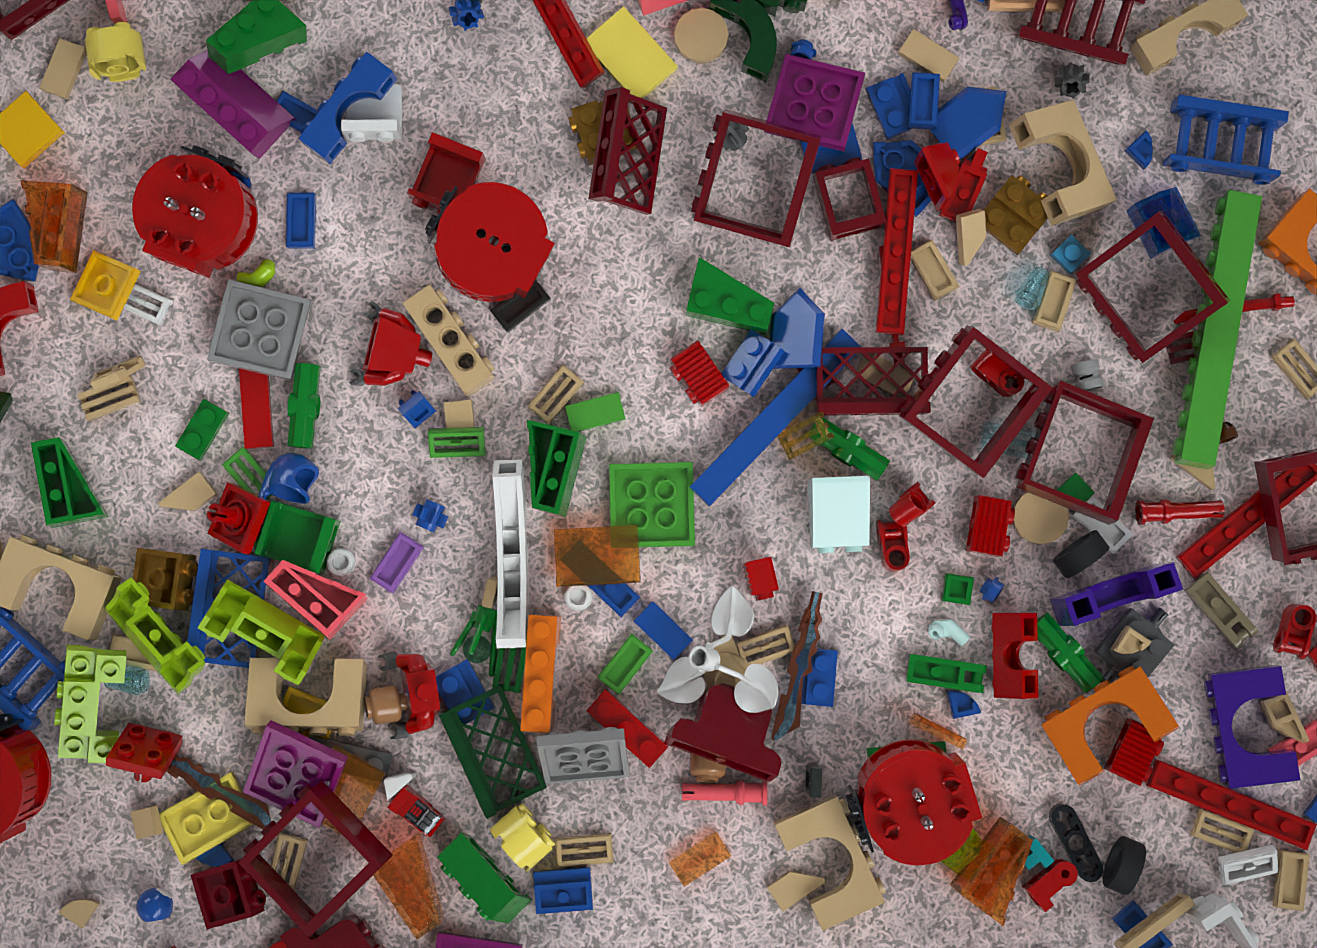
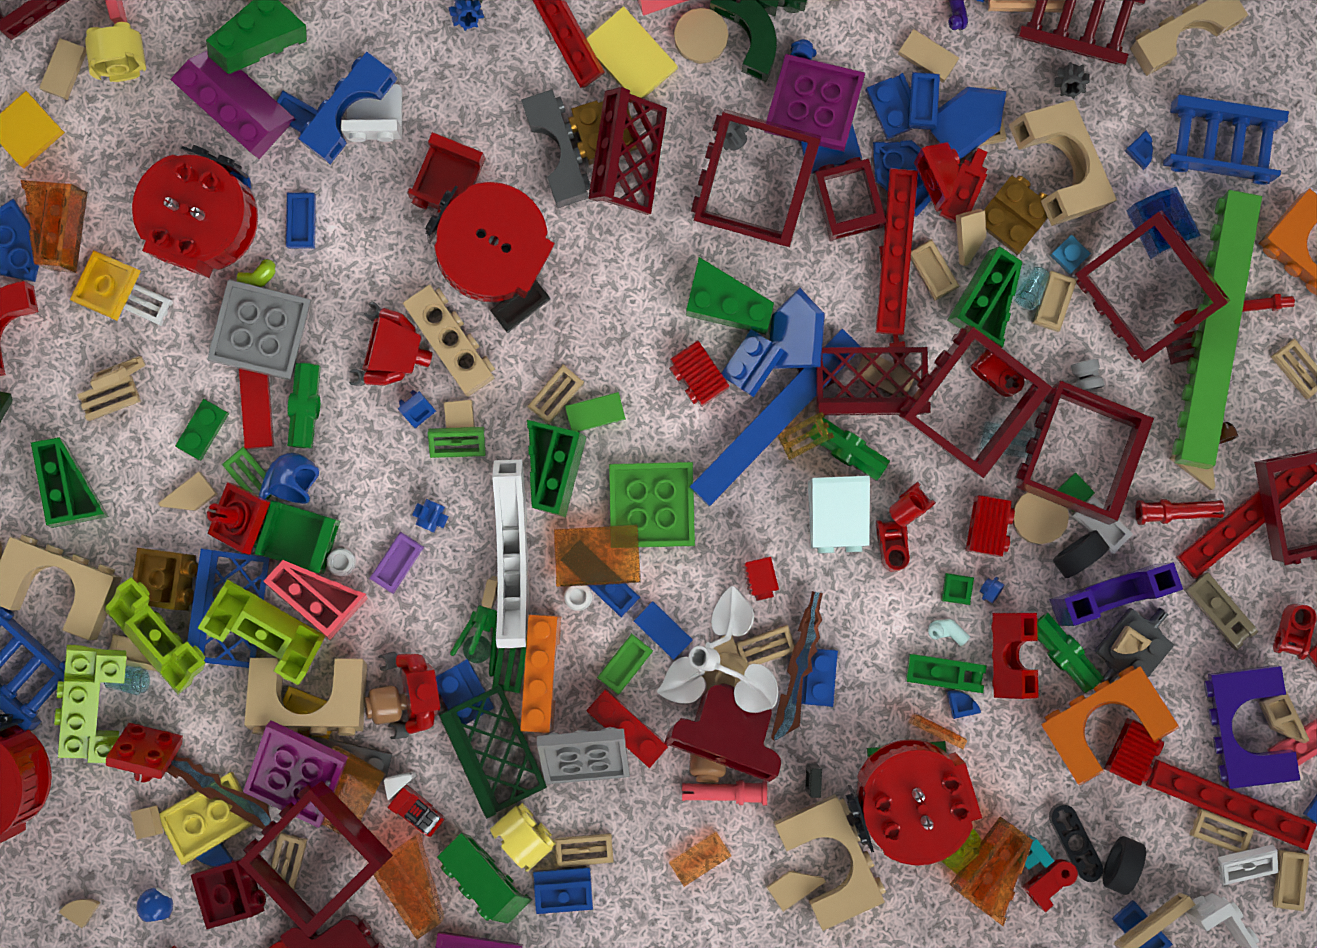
(545, 117): none -> dark grey arch
(989, 296): none -> green wedge

